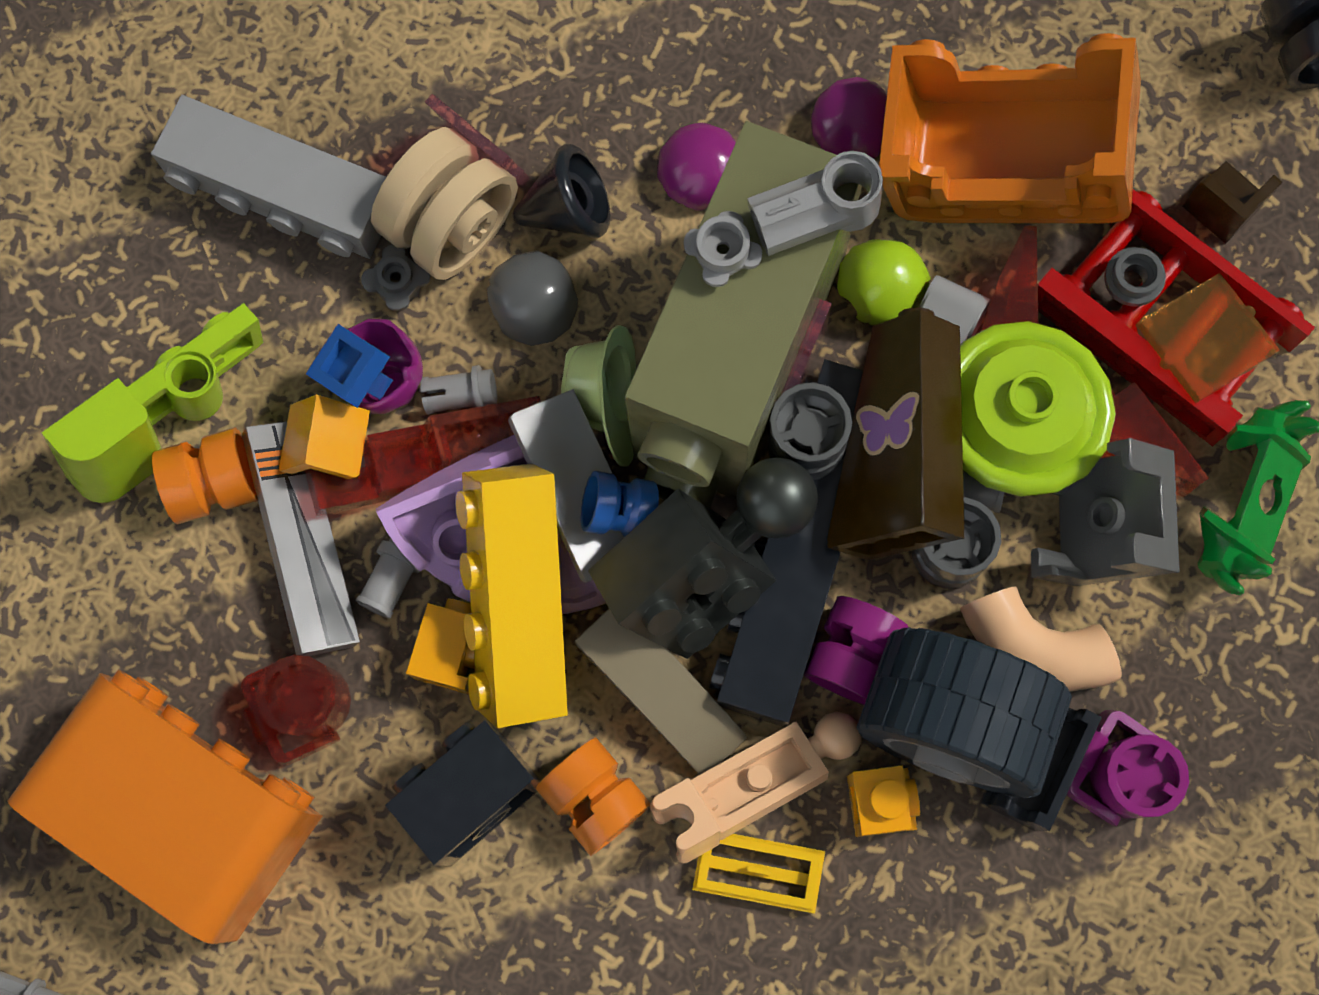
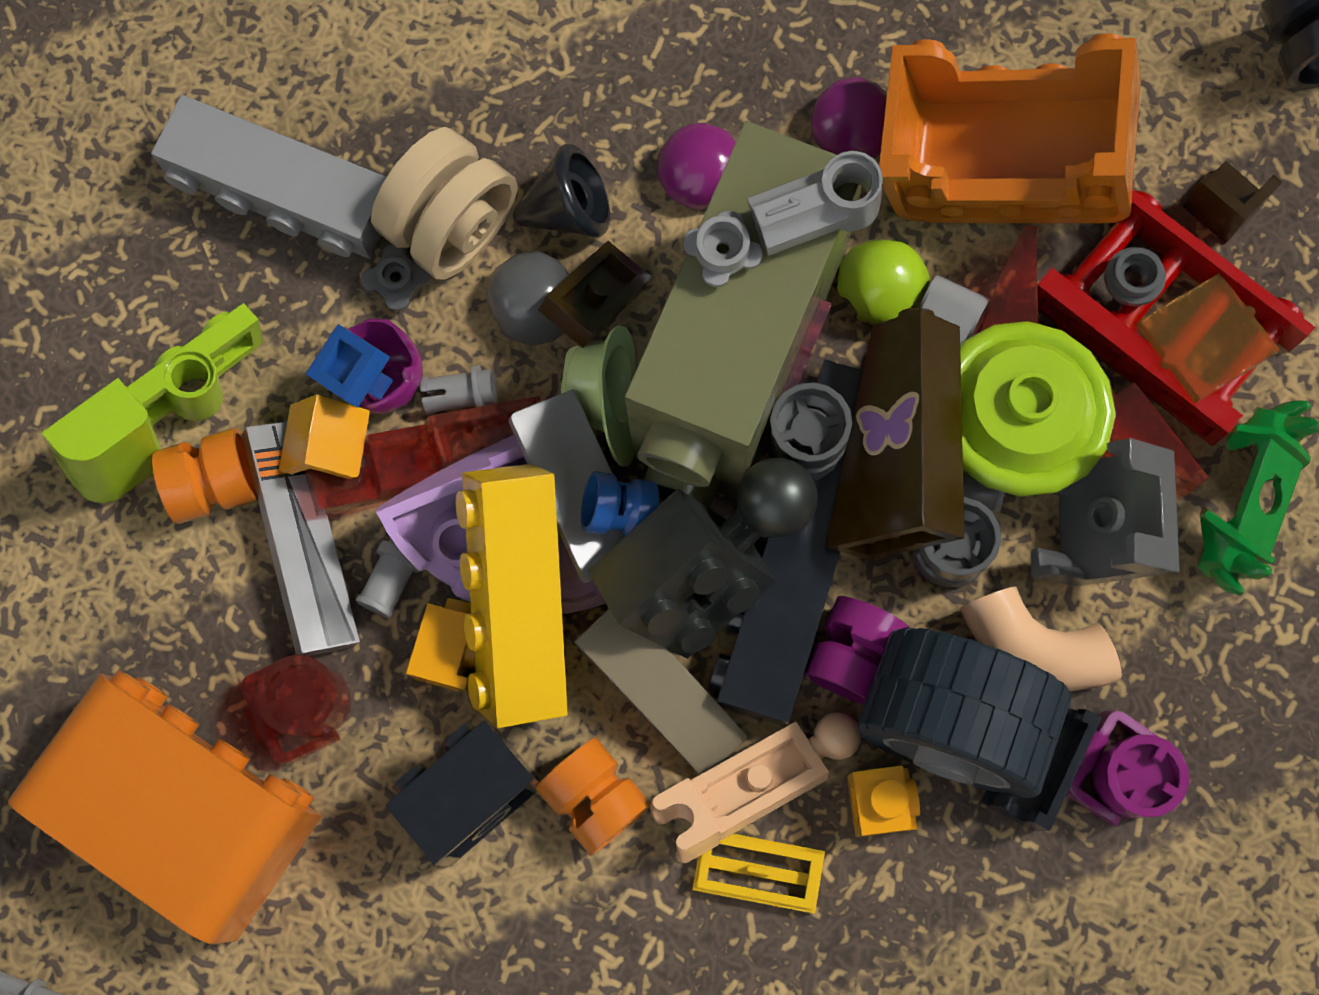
(483, 144): clear pink piece -> none
(594, 294): none -> dark brown plate

